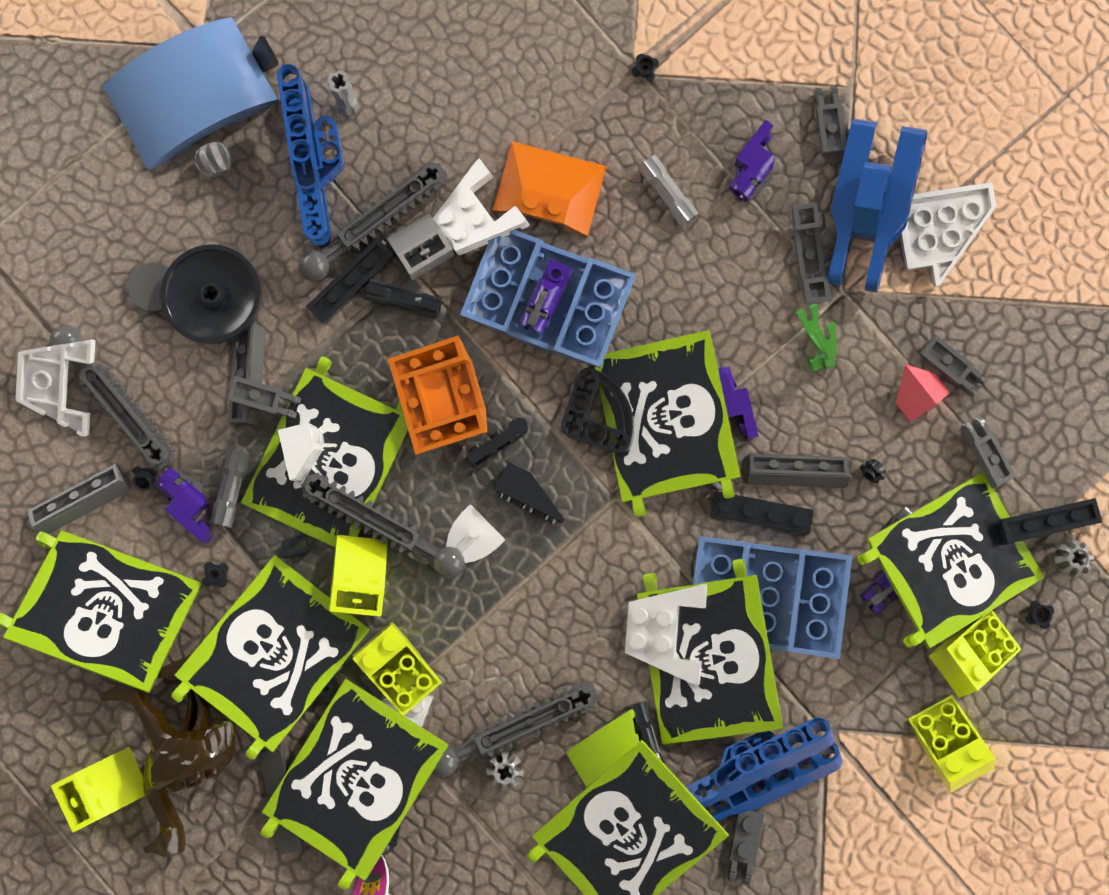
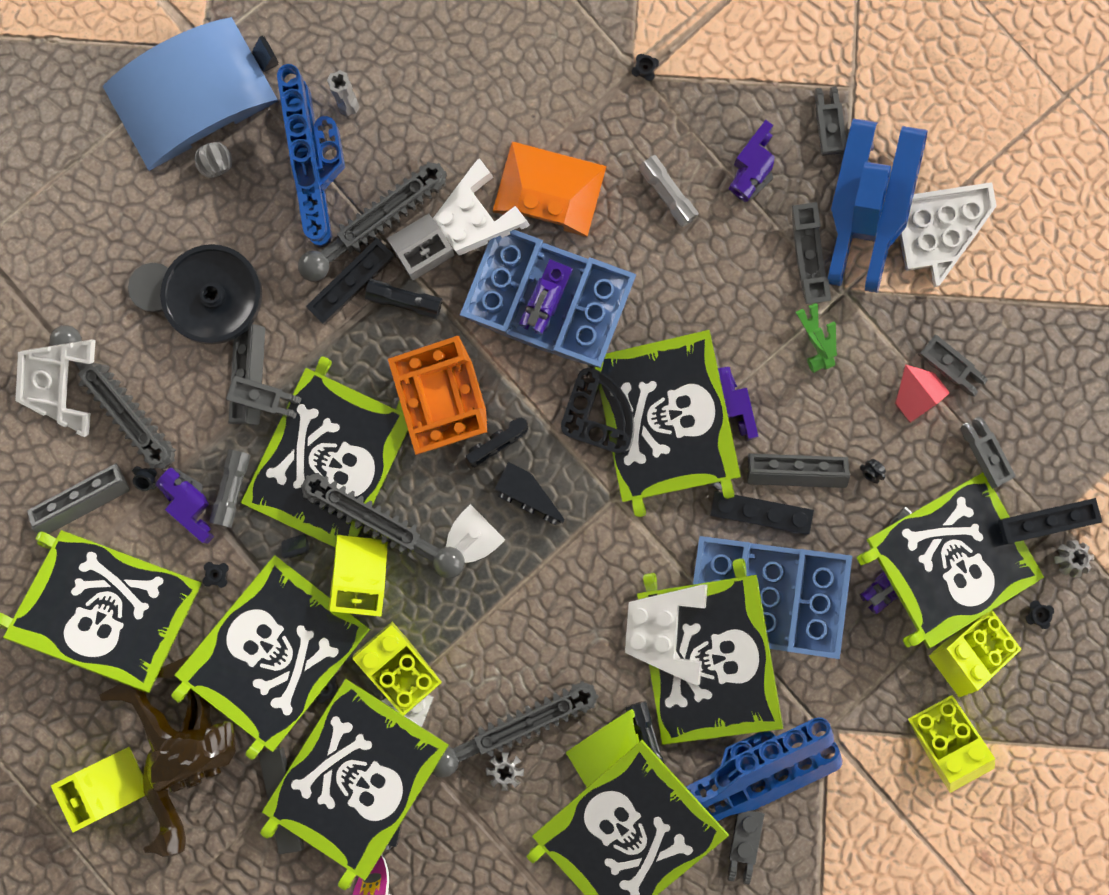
(300, 449): white slope -> none

